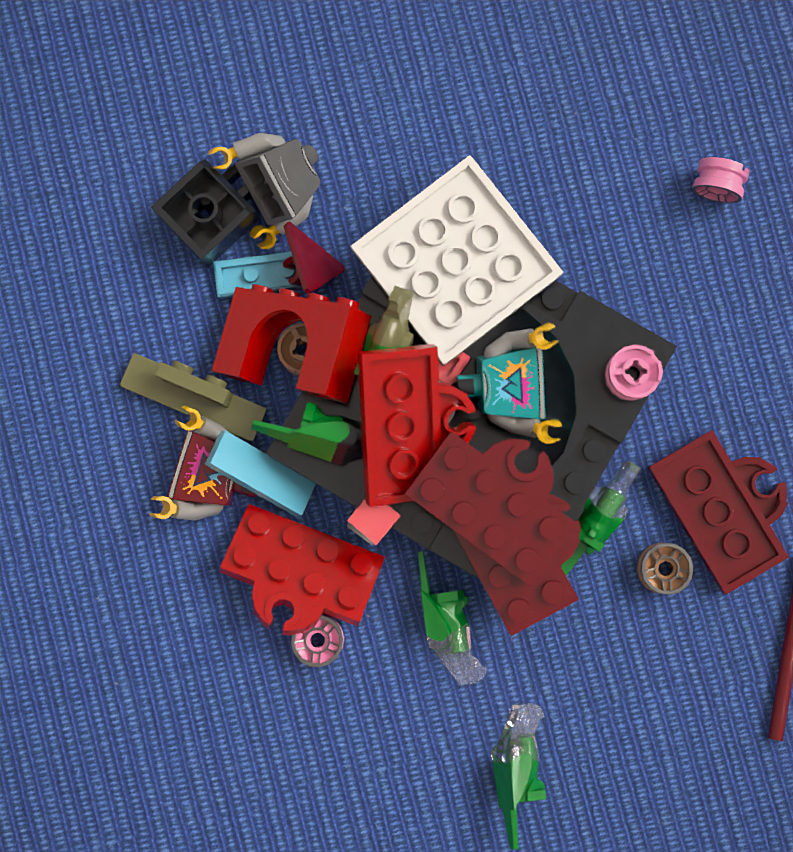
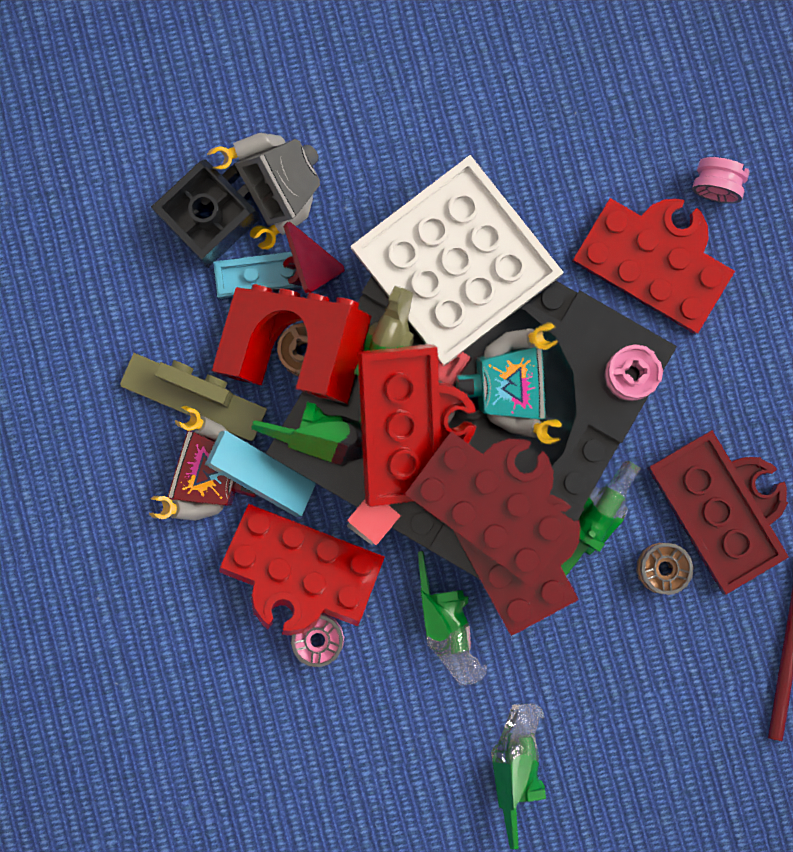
(656, 260): none -> red plate

